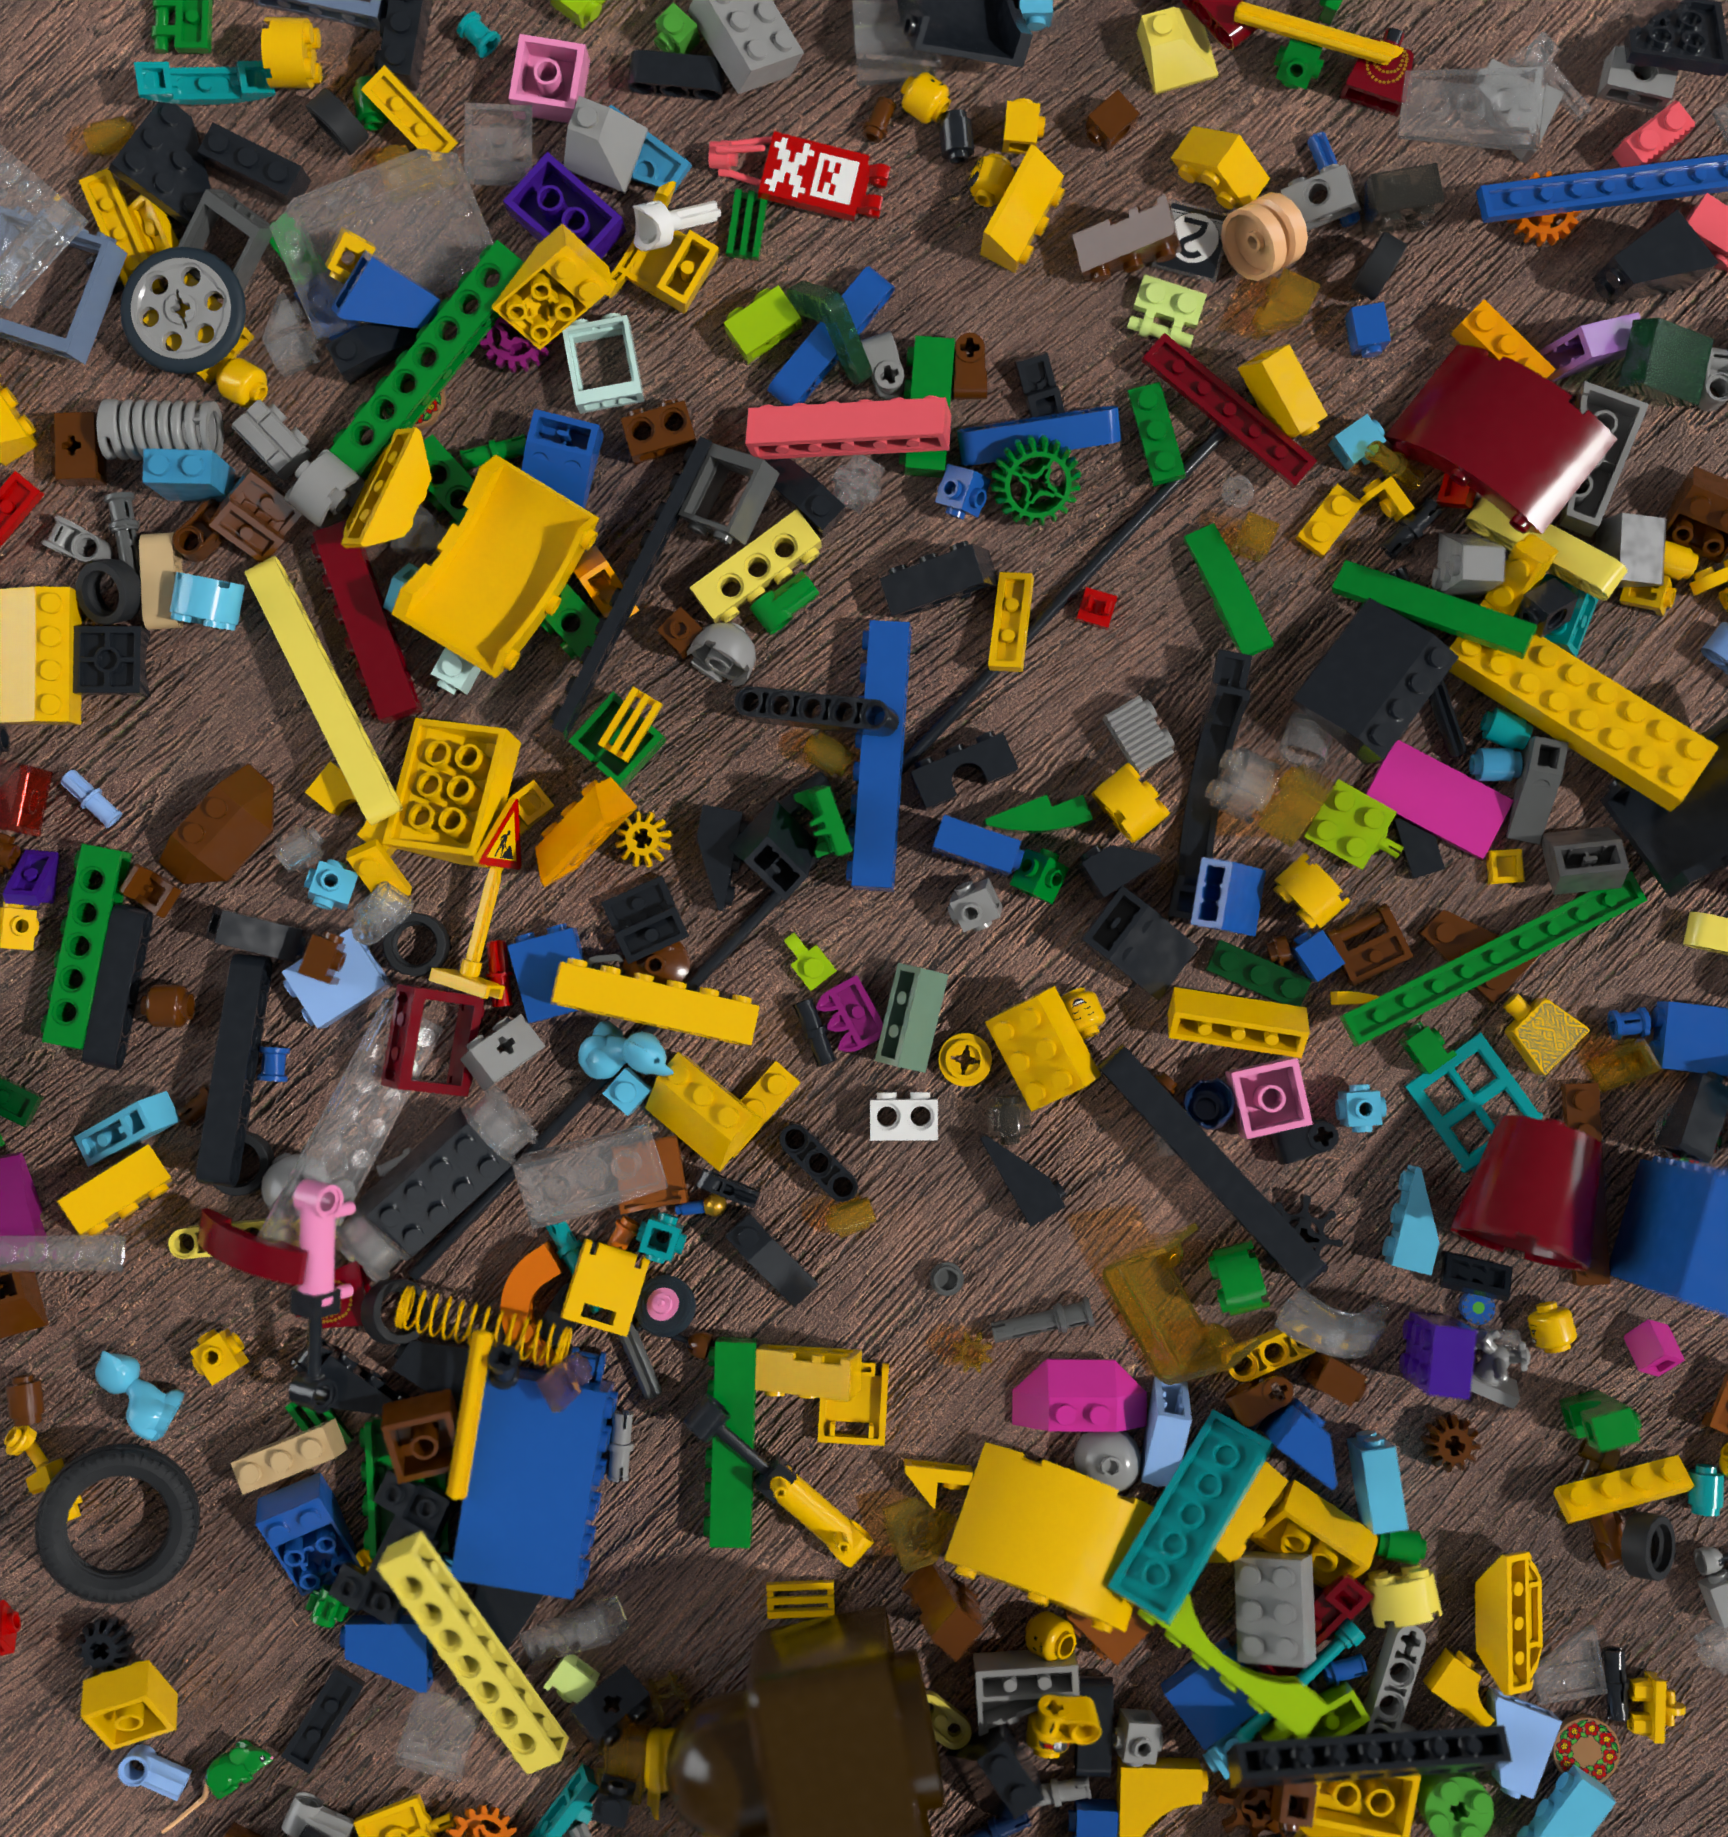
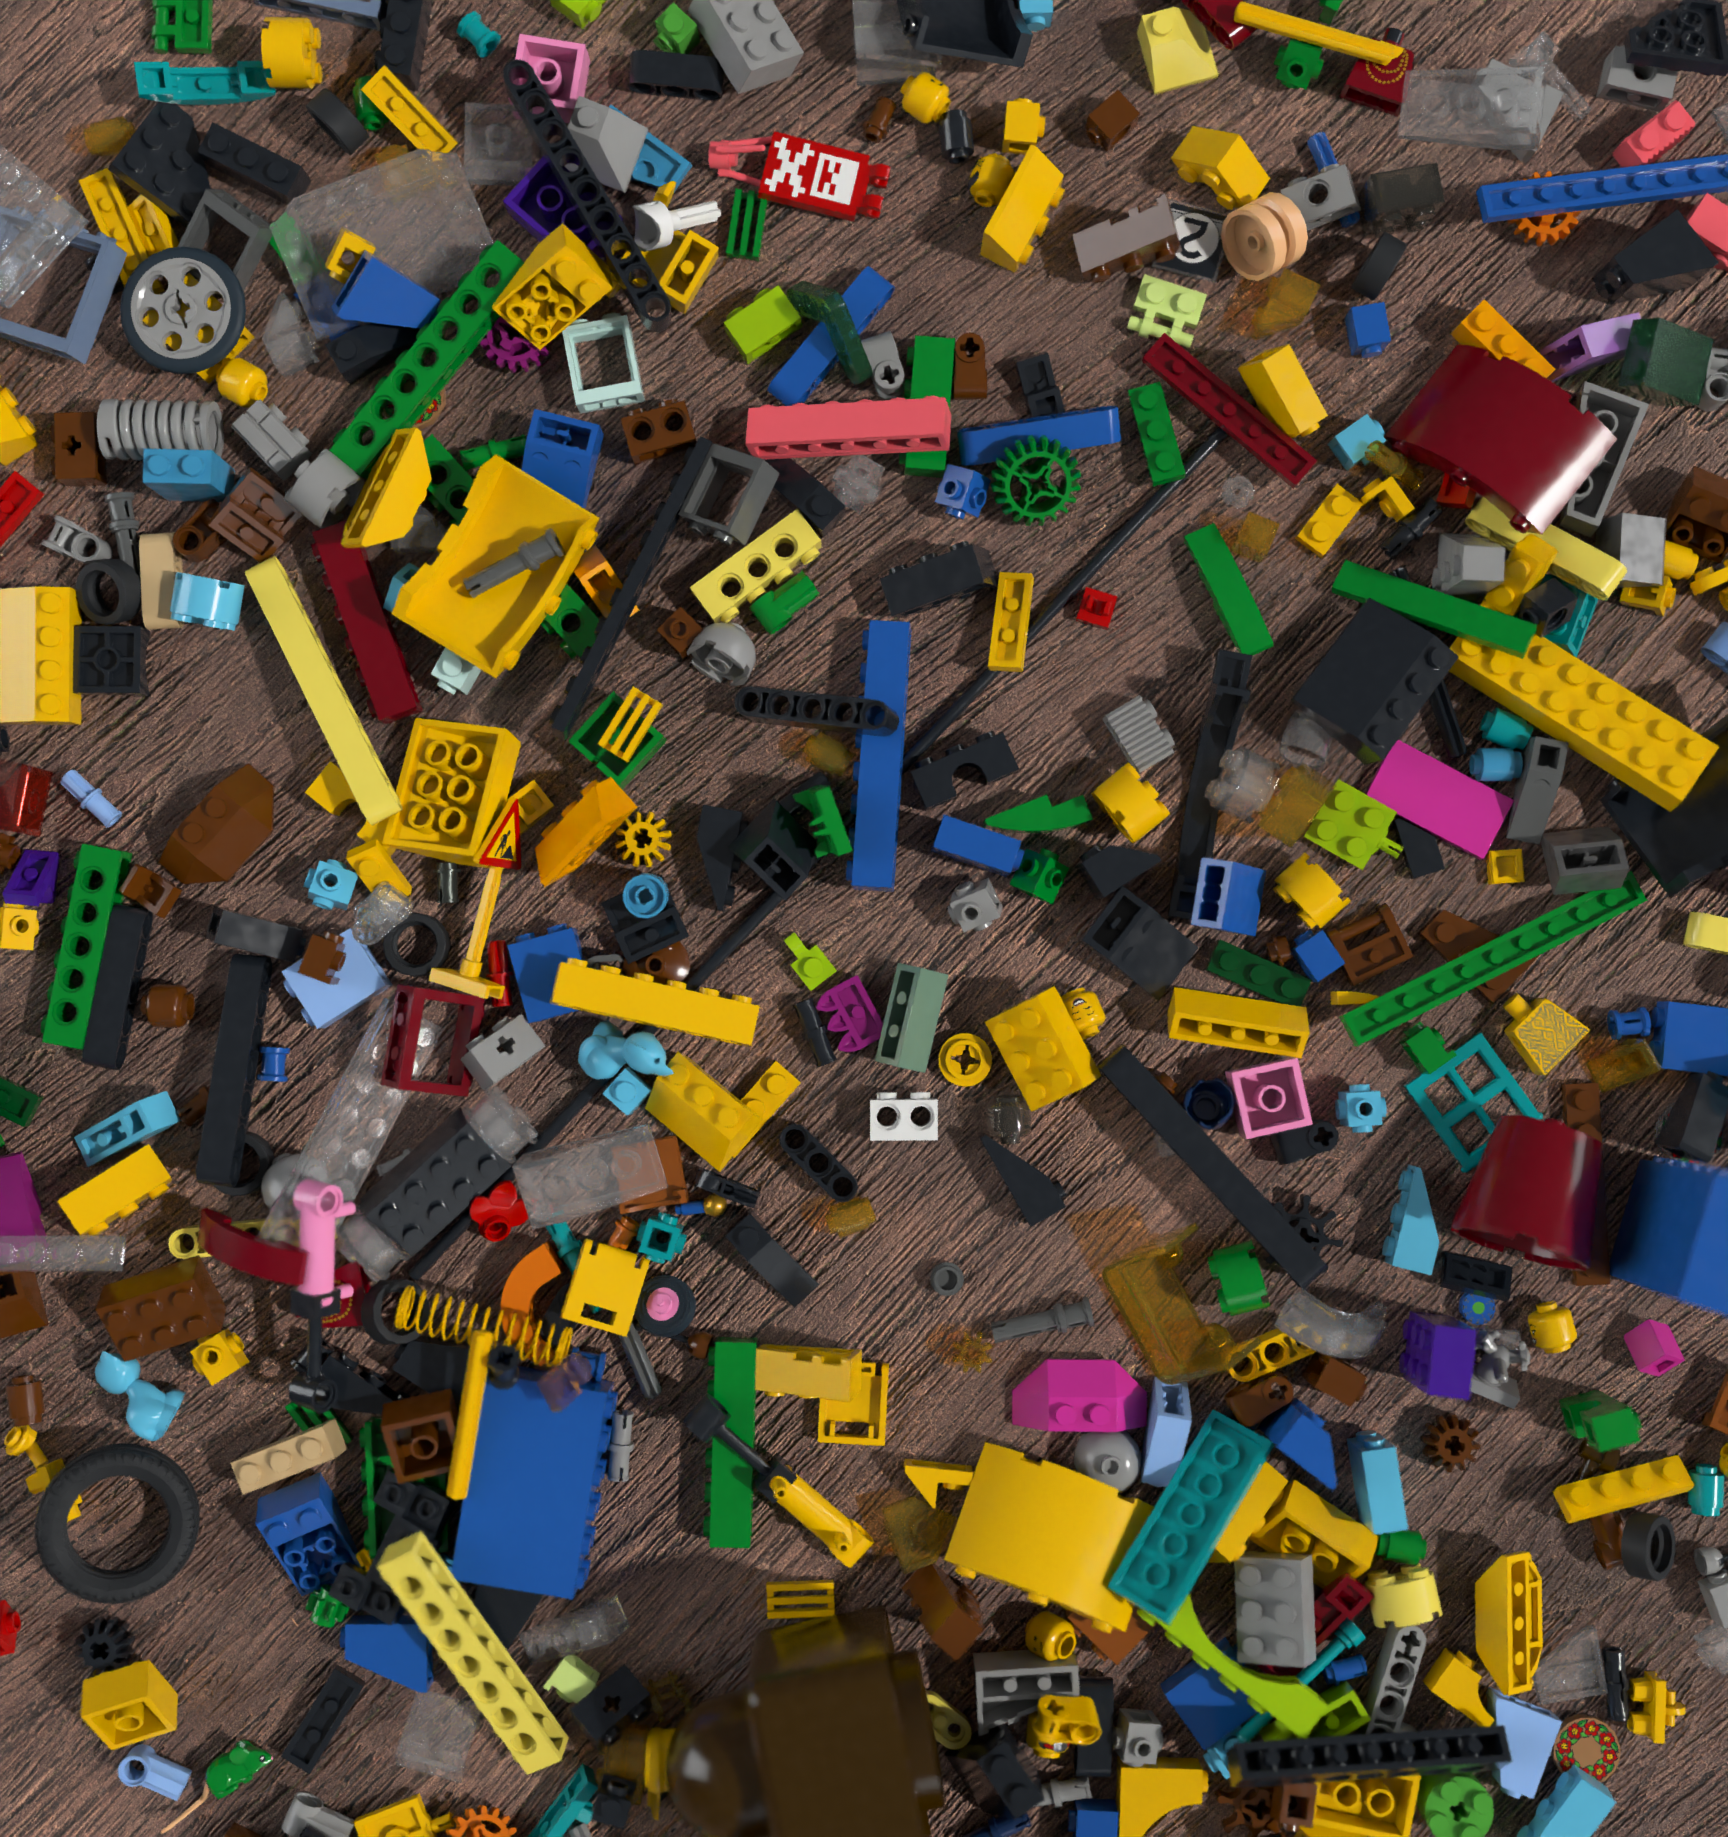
(161, 1308): none -> reddish brown brick
(299, 848): clear head -> none
(447, 882): none -> pearl dark grey pin
(498, 1211): none -> red plate
(528, 556): none -> dark grey pin
(582, 181): none -> black beam
(645, 895): none -> dark azure wheel

